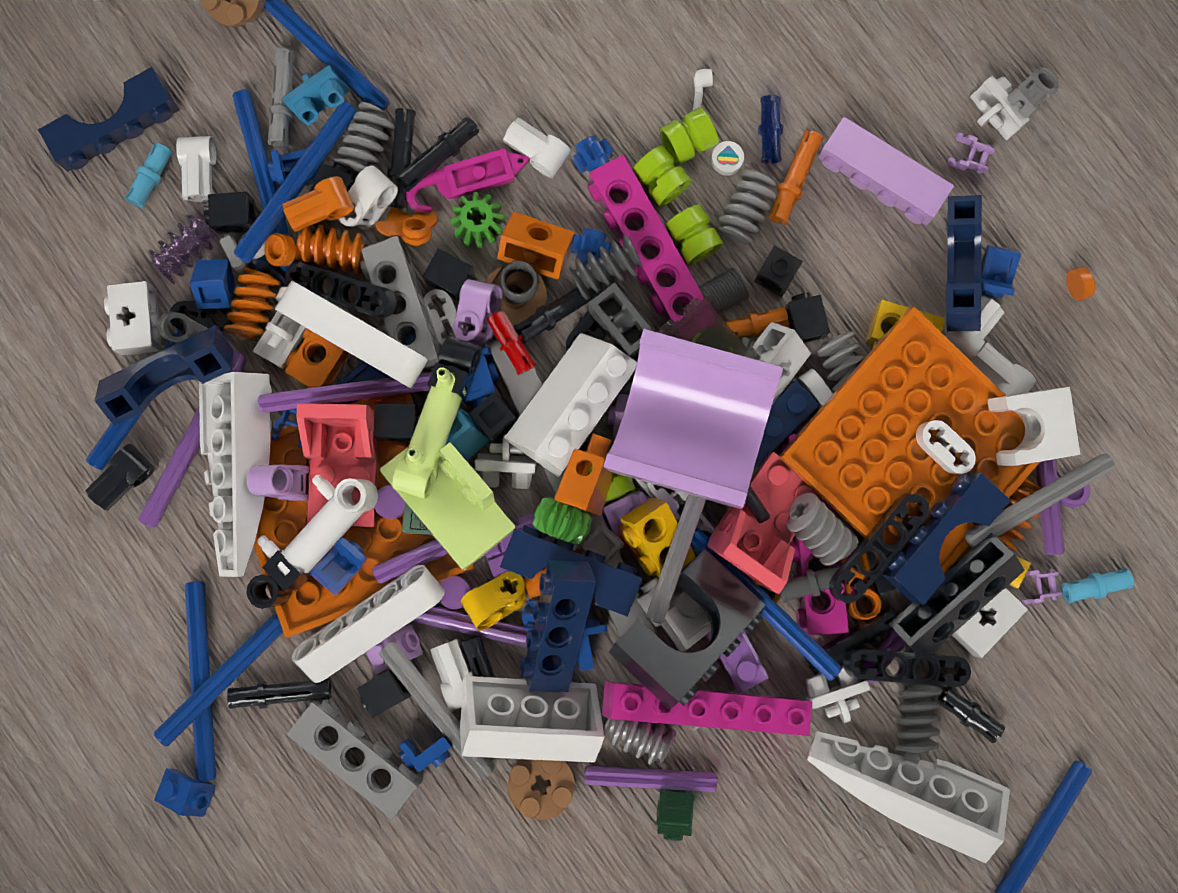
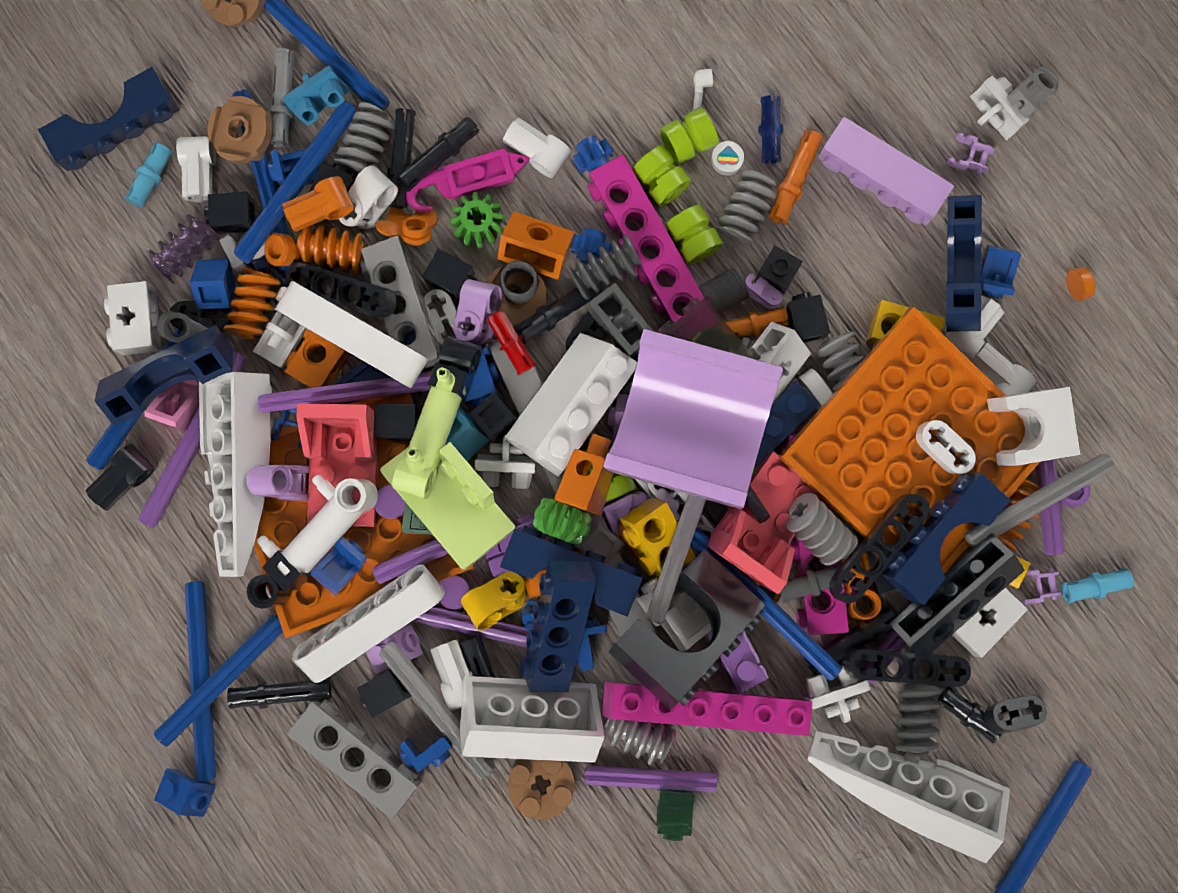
(176, 405): none -> bright pink slope
(257, 134): none -> medium nougat plate
(763, 292): none -> lavender piece
(1017, 720): none -> black beam

